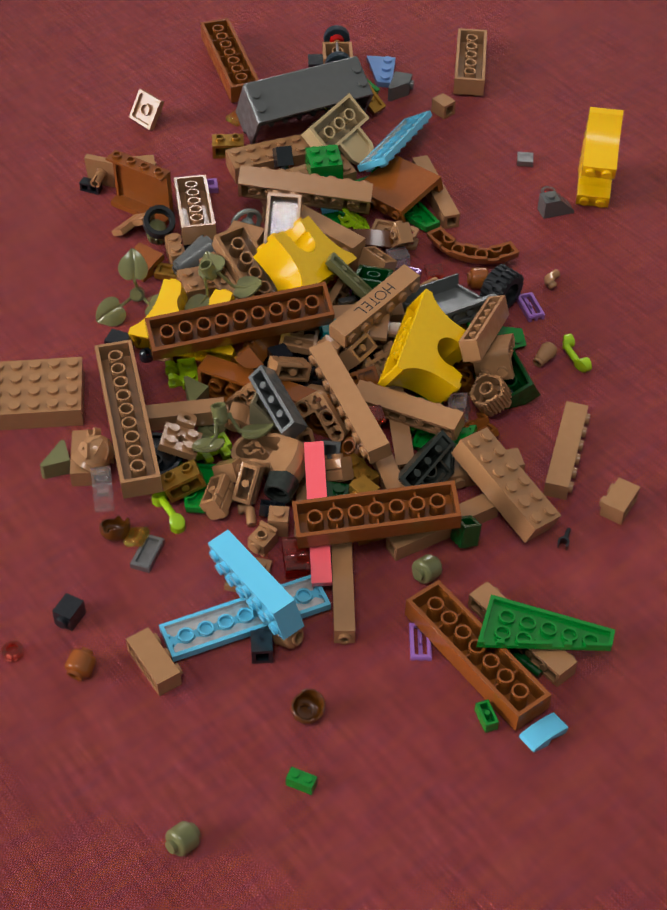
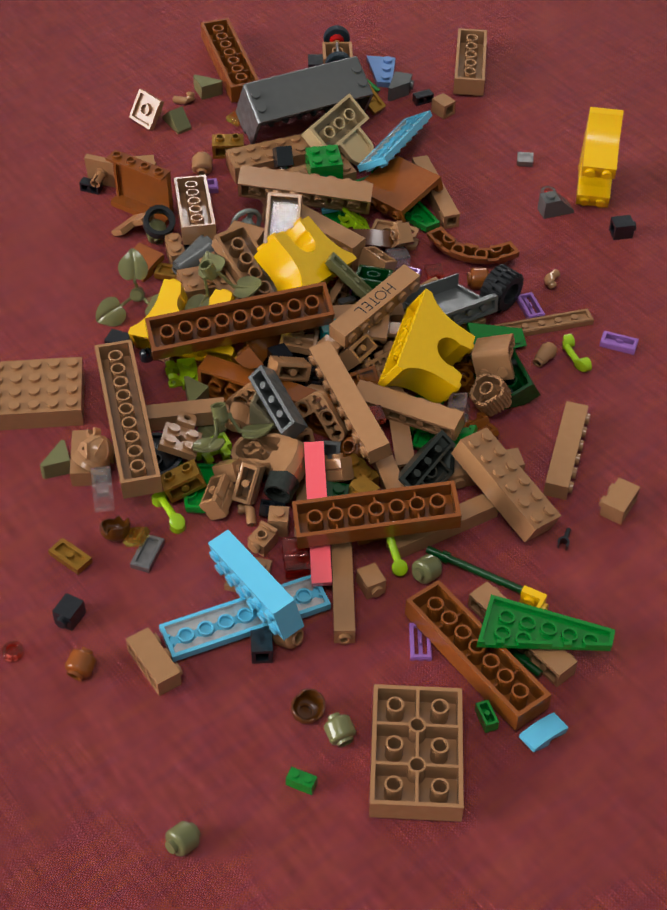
(70, 556): none -> pearl gold plate
(177, 120): none -> olive slope
(184, 100): none -> medium nougat arm
(202, 163): none -> medium nougat head
(207, 87): none -> olive slope
(340, 729): none -> olive head
(371, 581): none -> medium nougat brick
(399, 566): none -> lime bar
(417, 753): none -> medium nougat brick
(422, 97): none -> black piece
(446, 557): none -> dark green bar
(468, 534): dark green brick -> none
(483, 329): medium nougat brick -> none
(533, 598): none -> yellow bracket
(552, 322): none -> medium nougat tile
(619, 342): none -> medium lavender tile
(622, 227): none -> black brick

